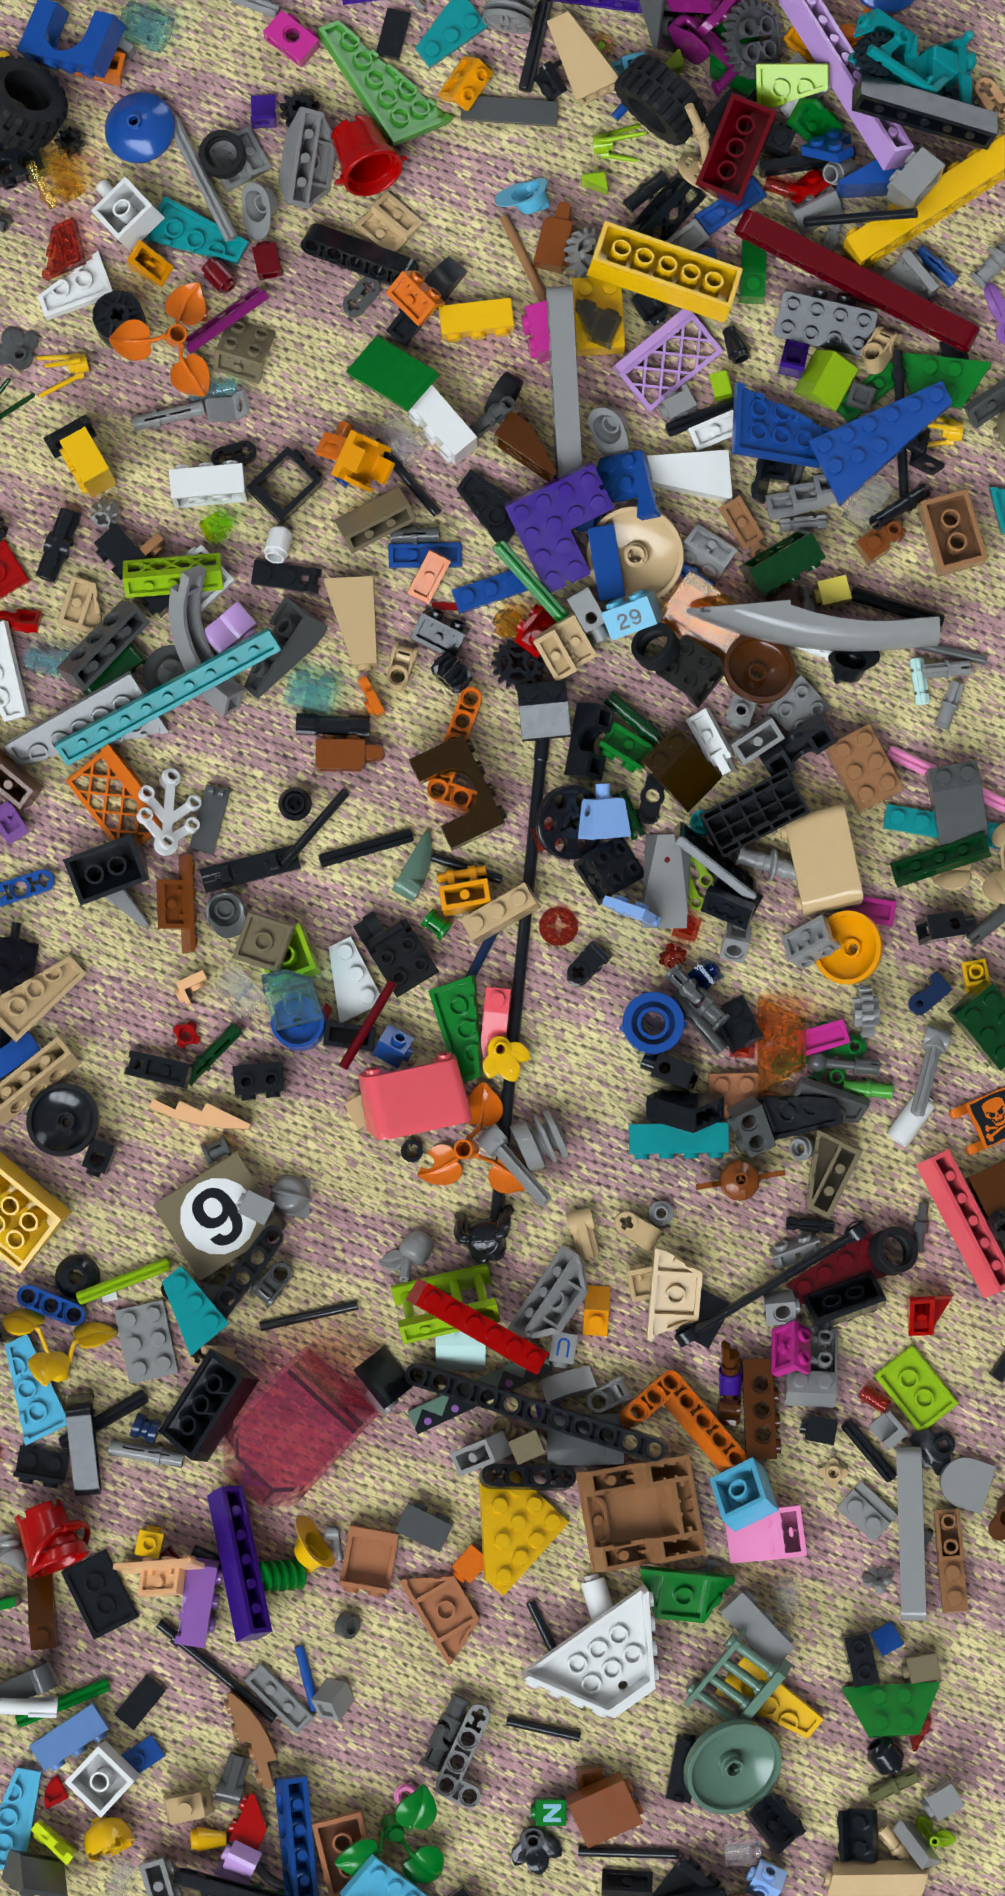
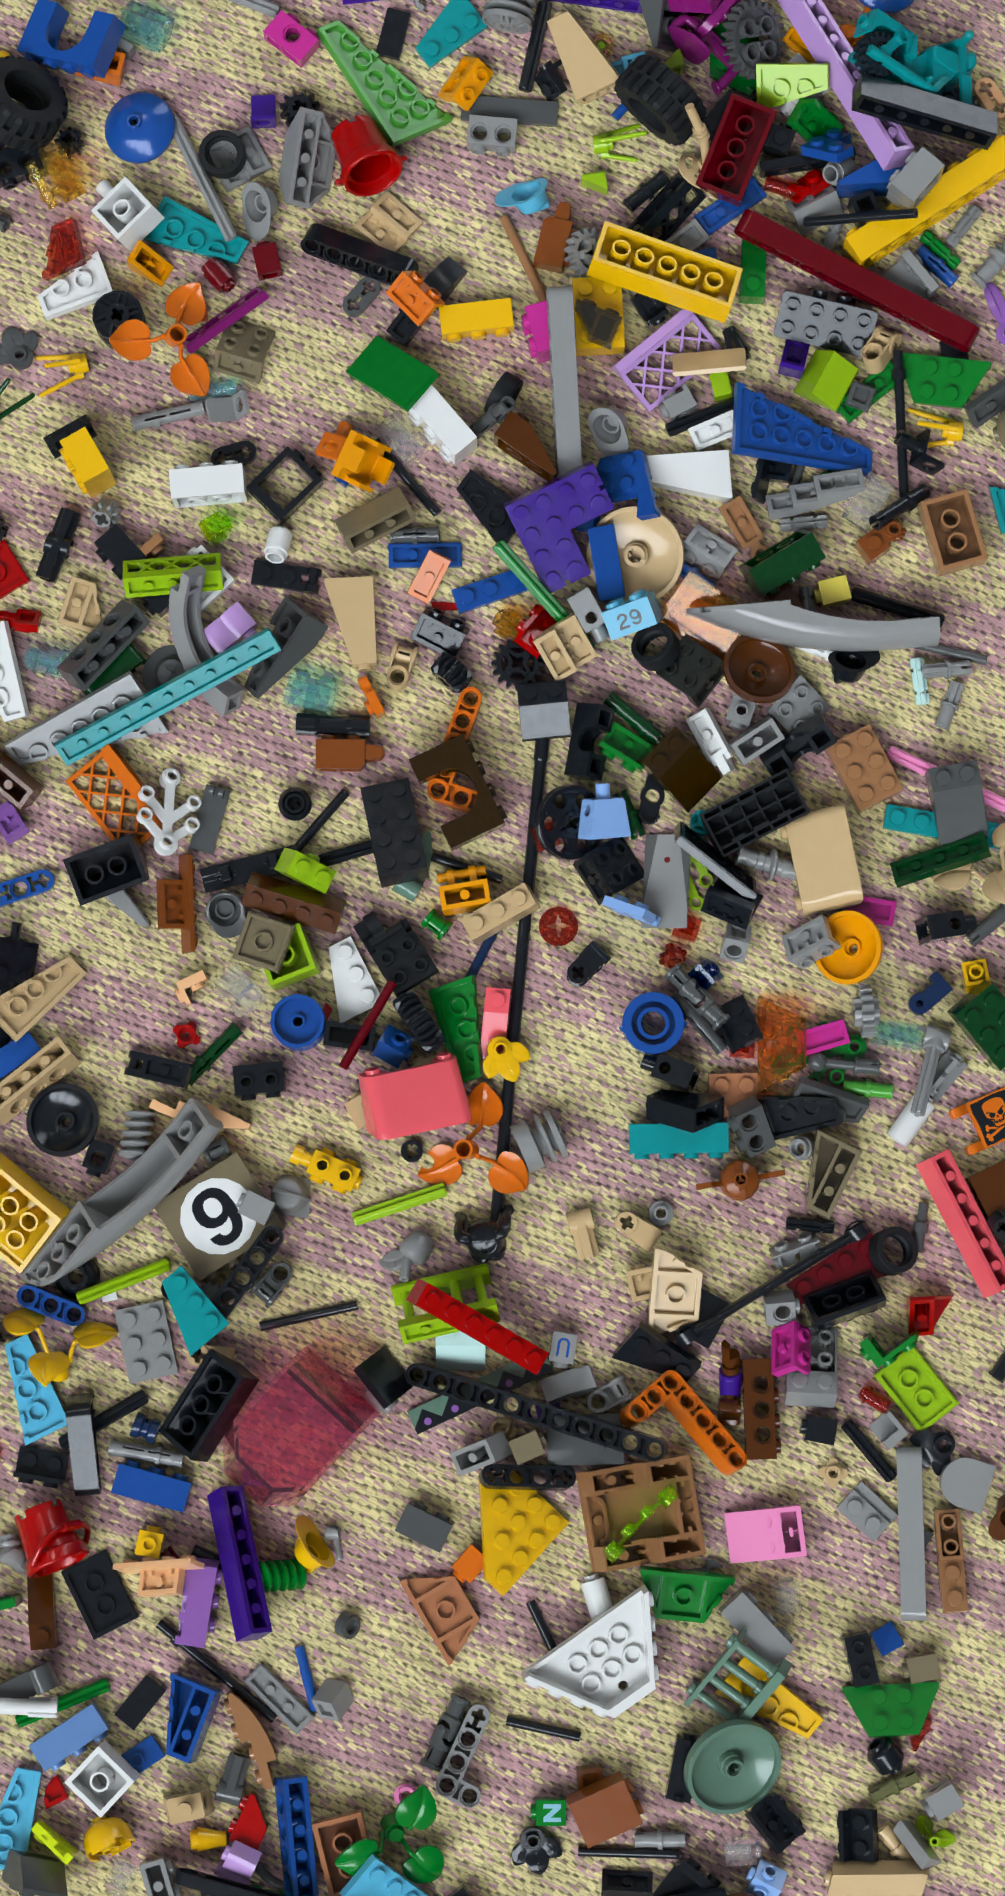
(126, 1199): none -> light grey slope
(136, 1134): none -> light grey piece
(152, 1486): none -> blue brick
(190, 1716): none -> blue wedge
(290, 998): clear light blue slope -> none
(293, 902): none -> reddish brown brick
(305, 870): none -> lime brick
(333, 1170): none -> yellow brick
(369, 1560): nougat panel -> none
(394, 832): none -> black brick
(399, 1204): none -> lime axle
(419, 1021): none -> black gear
(493, 128): none -> light grey brick
(495, 1144): light grey axle -> none
(553, 1298): light grey wedge -> none
(596, 1311): light orange slope -> none
(656, 1353): none -> black wing
(660, 1839): none -> light grey pin
(666, 1497): none -> clear neon green plant
(709, 362): none -> tan slope
(744, 1494): medium azure brick -> none
(863, 203): none -> black brick
(866, 445): blue wing -> none
(872, 1350): none -> green bracket
(878, 1578): light grey plant -> none
(898, 1035): none -> clear light blue slope
(940, 249): none -> green axle
(947, 1071): none -> light grey hinge
(963, 226): none -> light grey axle

